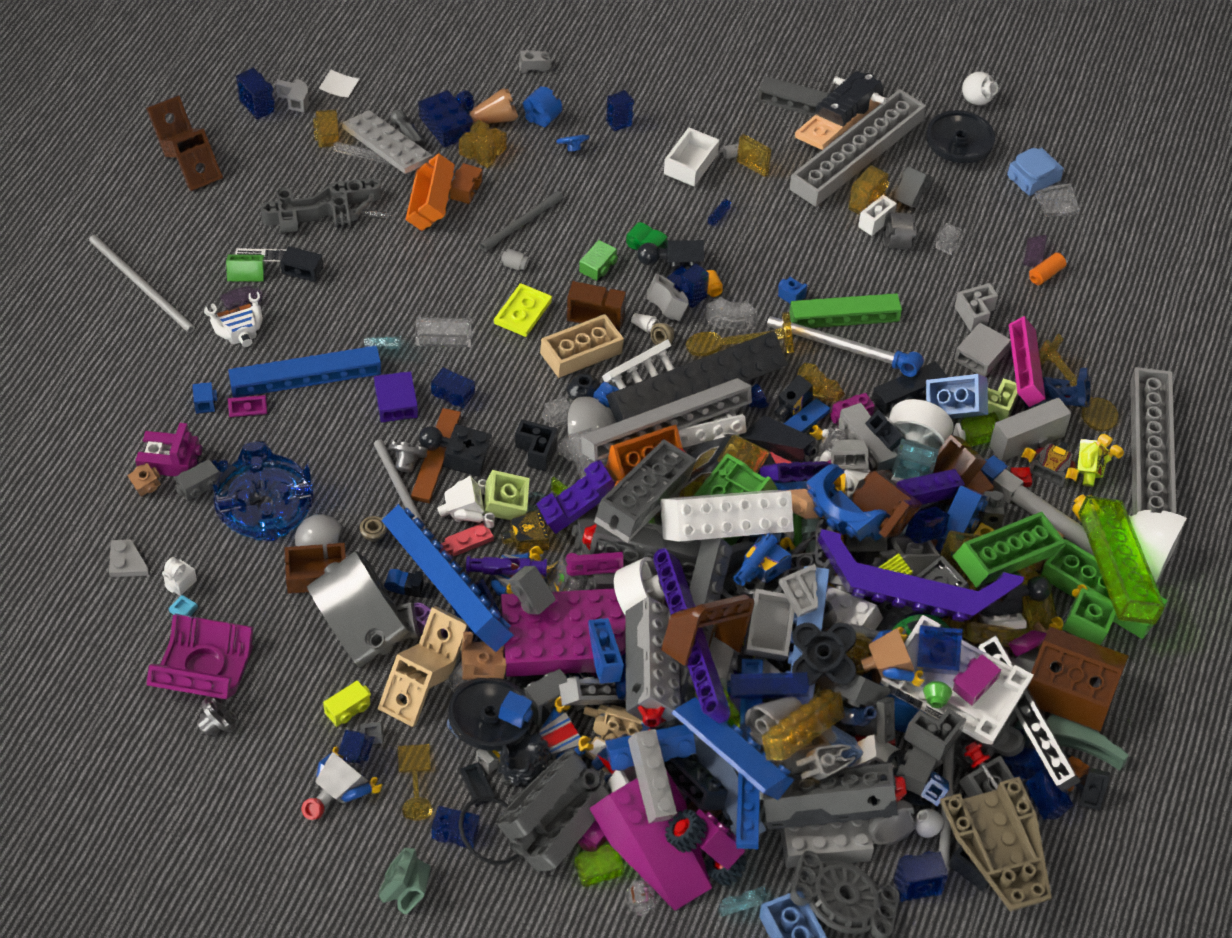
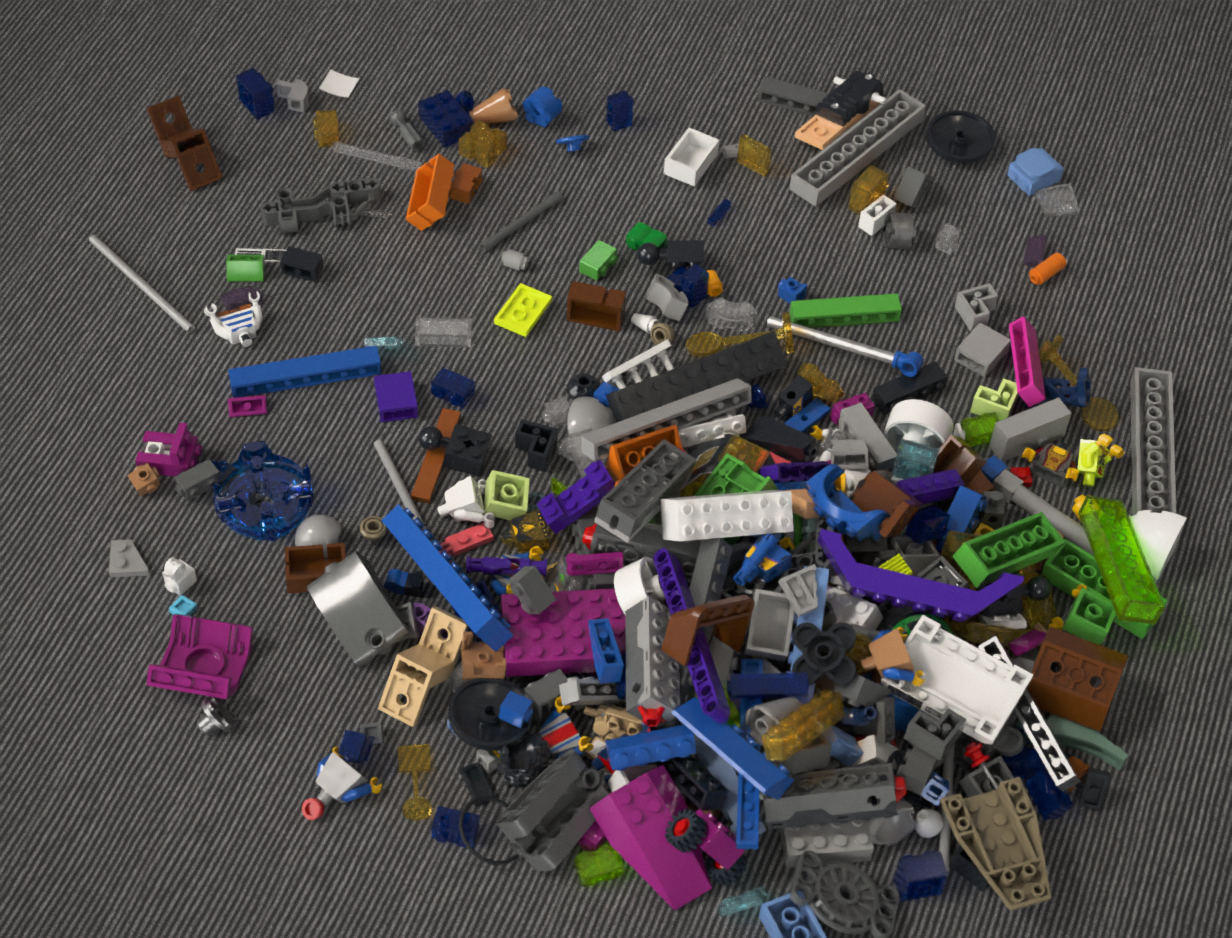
(204, 397): blue brick -> none
(347, 703): neon yellow brick -> none
(387, 141): light grey plate -> none
(405, 880): sand green piece -> none
(407, 455): flat silver plate -> none
(534, 61): light grey leg -> none
(581, 346): tan brick -> none
(640, 897): clear head -> none
(652, 776): light grey brick -> none
(824, 761): light grey hinge -> none
(885, 430): black brick -> none
(937, 694): bright green cone -> none
(938, 650): clear blue brick -> none
(959, 395): medium blue brick -> none
(976, 679): magenta brick -> none
(979, 88): white brick -> none

